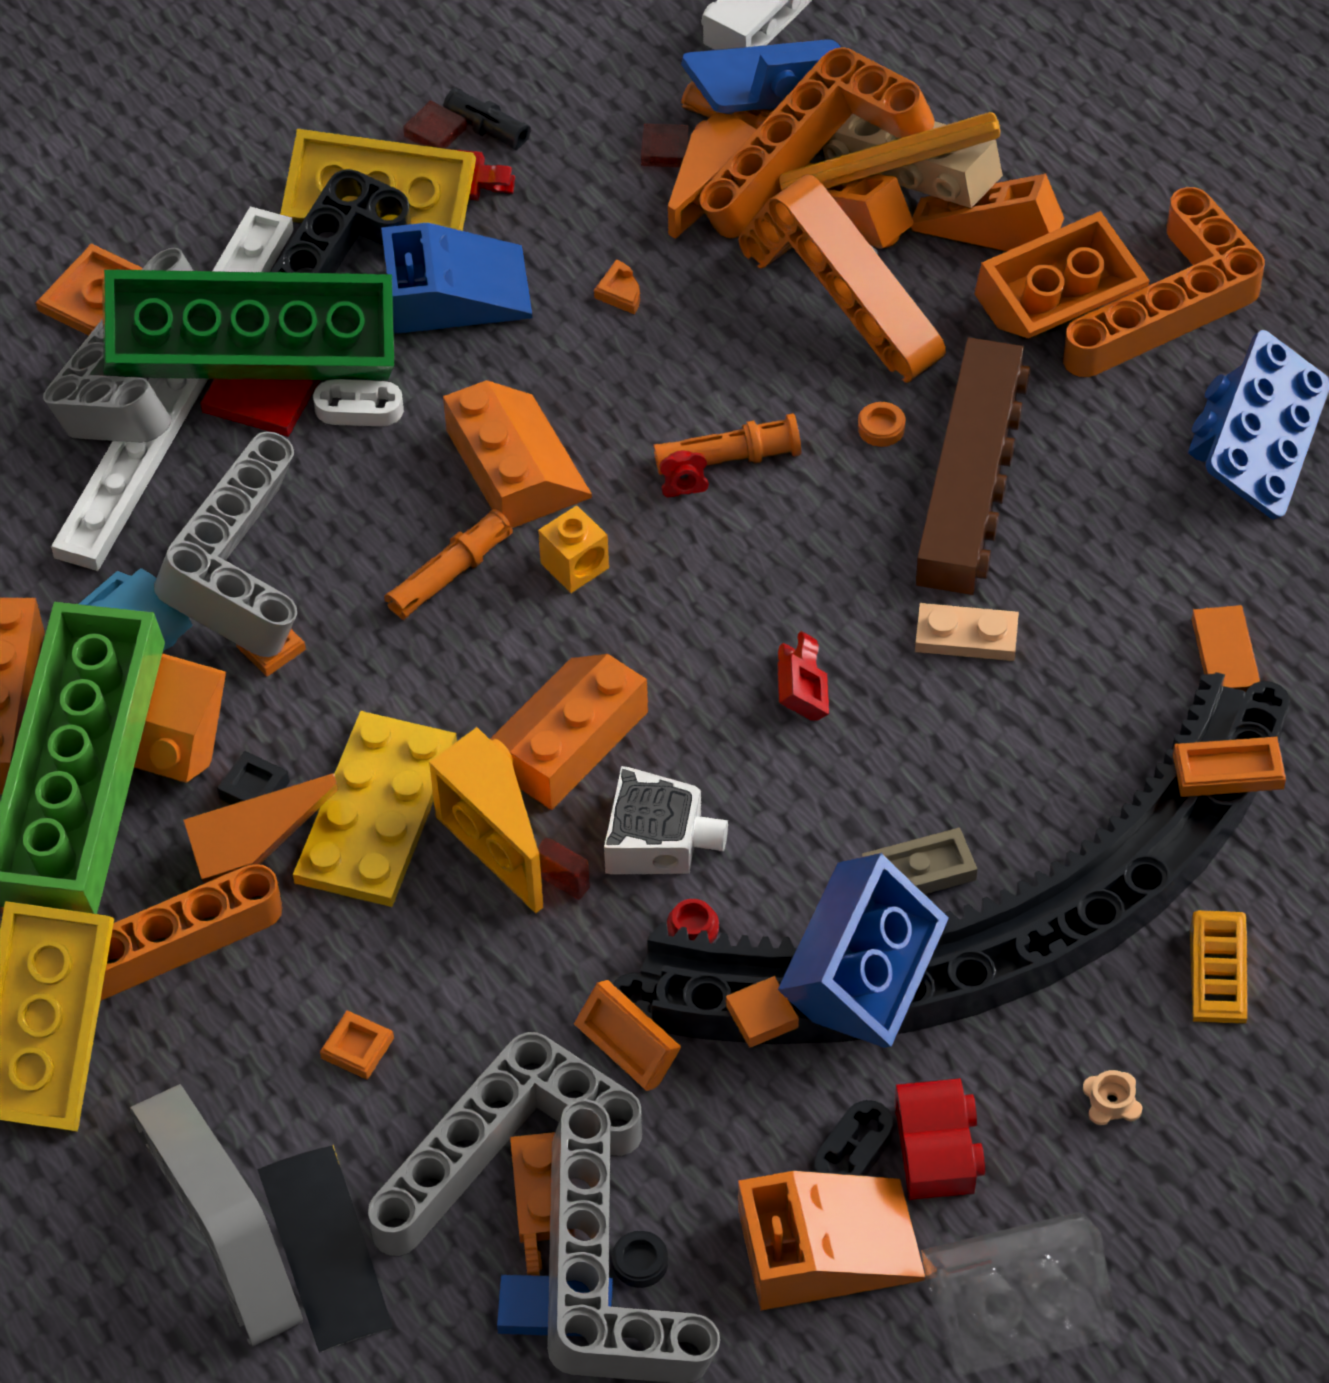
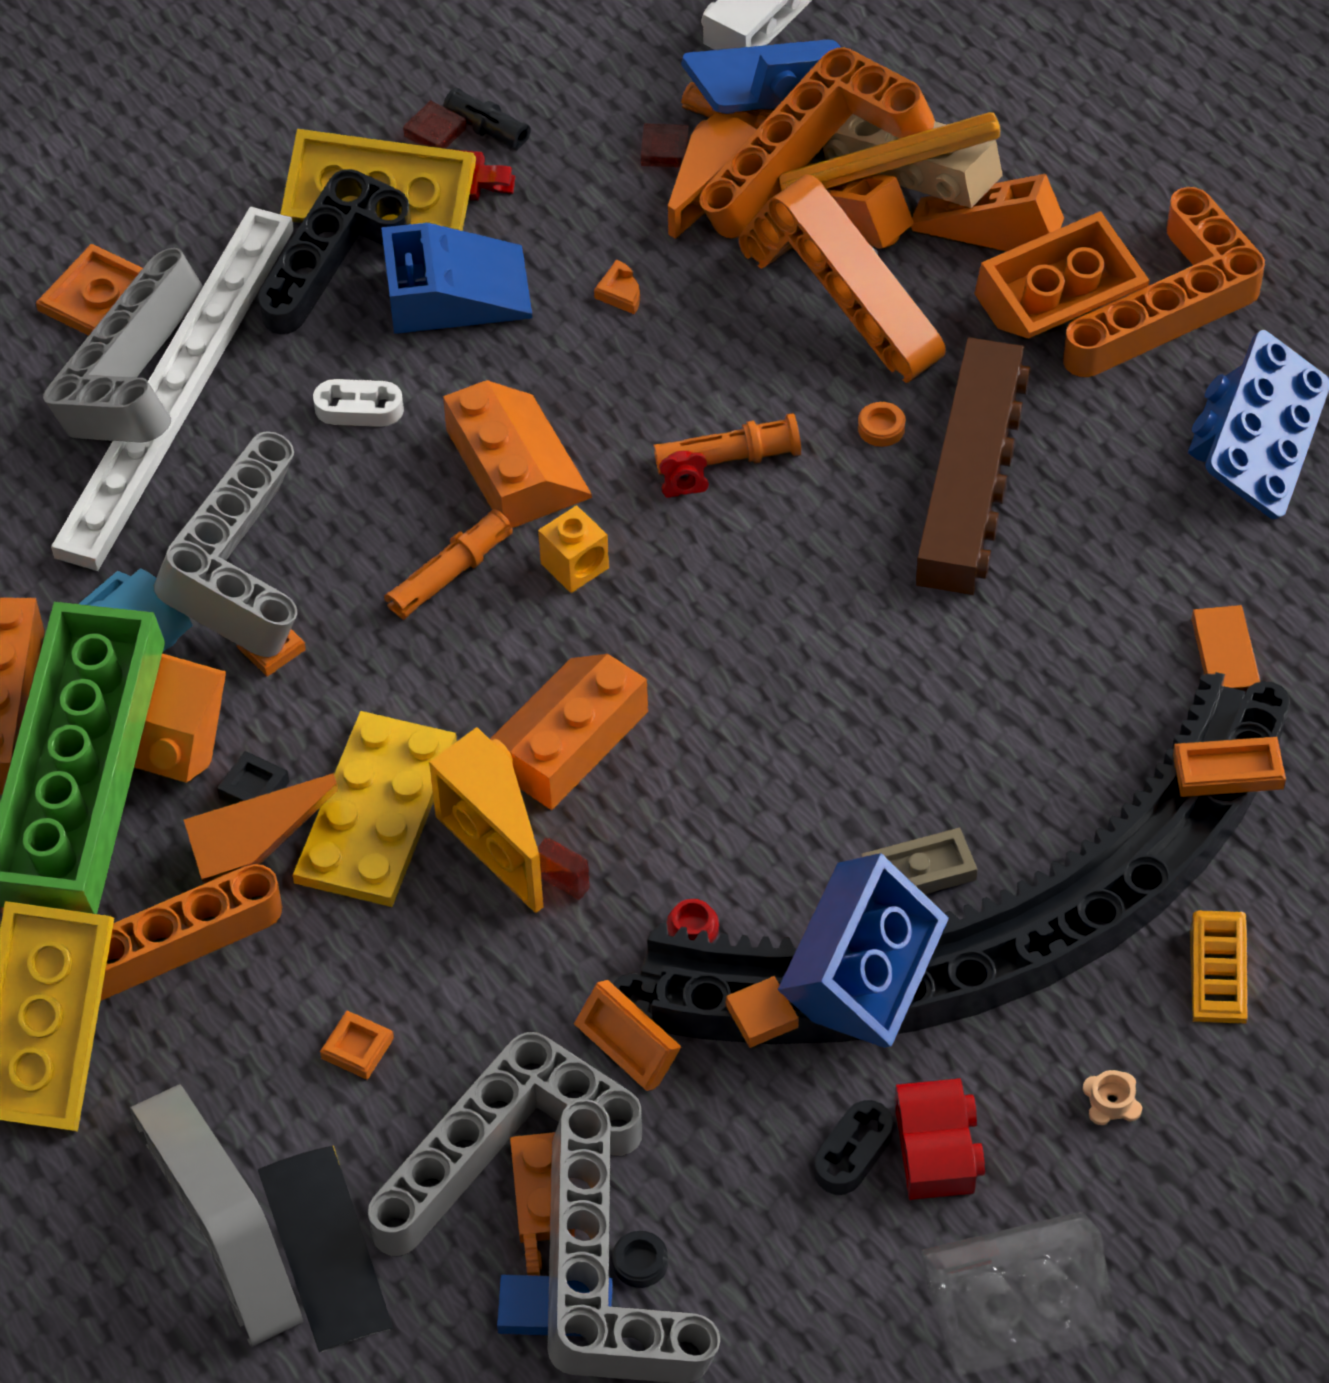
(247, 325): green brick -> none
(259, 402): red tile -> none
(657, 826): torso -> none
(800, 682): red plate -> none
(826, 1236): orange slope -> none
(966, 632): light nougat plate -> none

